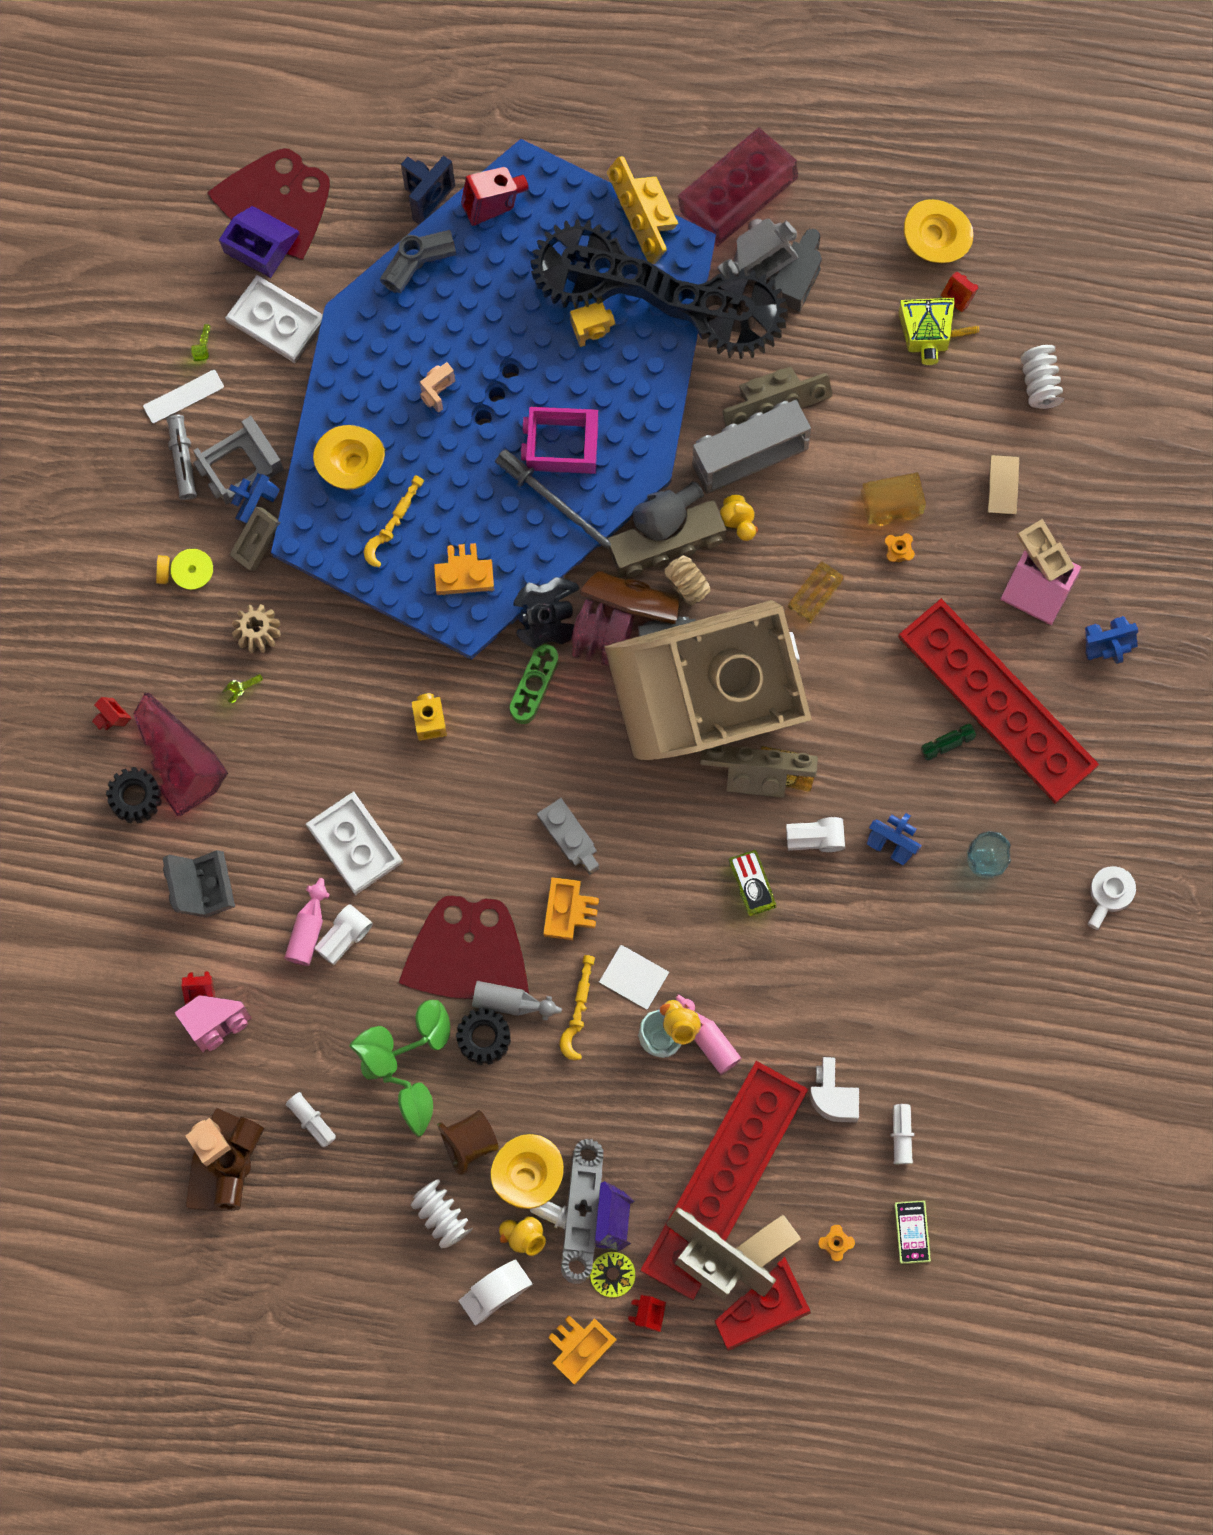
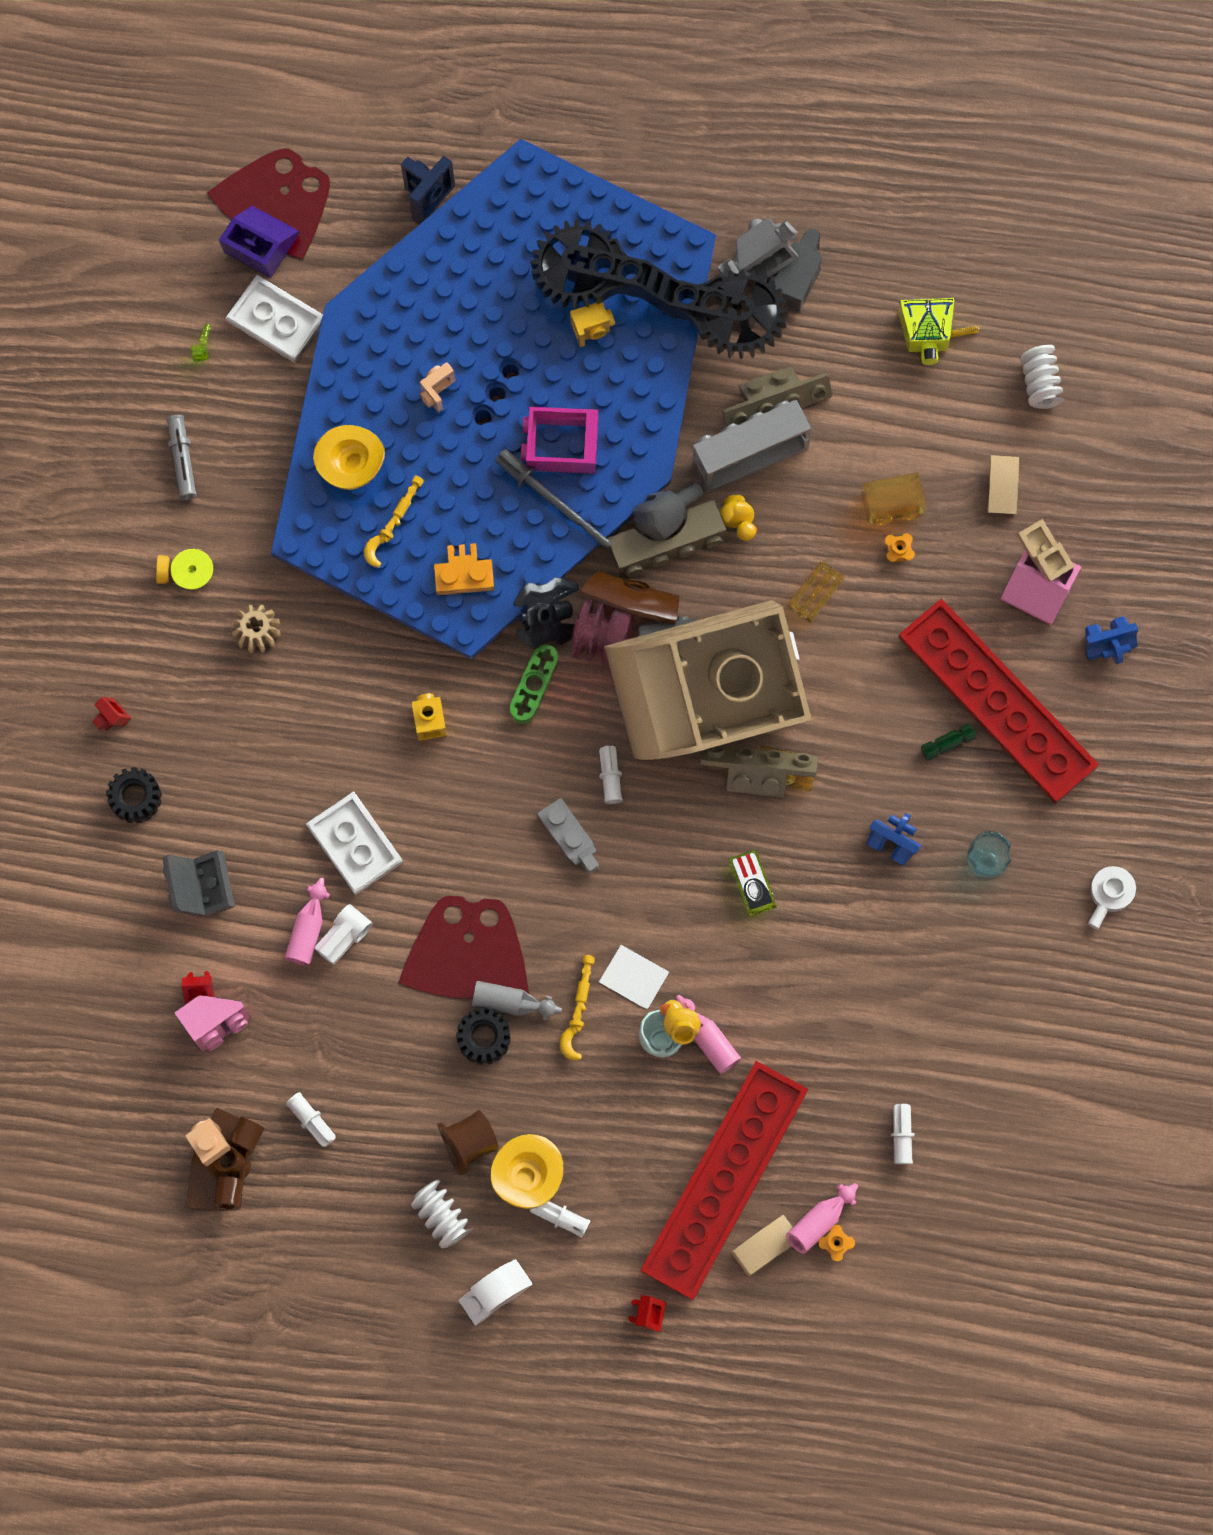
(183, 396): white sticker -> none
(184, 762): clear pink wedge -> none
(238, 688): clear neon green hand -> none
(255, 446): light grey window -> none
(255, 539): dark tan plate -> none
(259, 487): blue hips -> none
(378, 1061): bright green plant -> none
(404, 266): dark grey piece -> none
(491, 194): red torso -> none
(523, 1237): yellow animal -> none
(567, 909): light orange hinge -> none
(579, 1230): light grey piece -> none
(580, 1348): light orange hinge -> none
(610, 775): none -> white axle
(612, 1218): dark purple slope -> none
(612, 1274): piece -> none
(644, 207): yellow bracket -> none
(687, 580): tan gear -> none
(714, 1260): dark tan bracket -> none
(738, 185): clear pink brick -> none
(758, 1315): red wing -> none
(820, 1219): none -> bright pink wheel
(824, 835): white piece -> none
(833, 1102): white brick -> none
(912, 1232): tile -> none
(938, 231): yellow hat -> none
(961, 290): red tile -> none

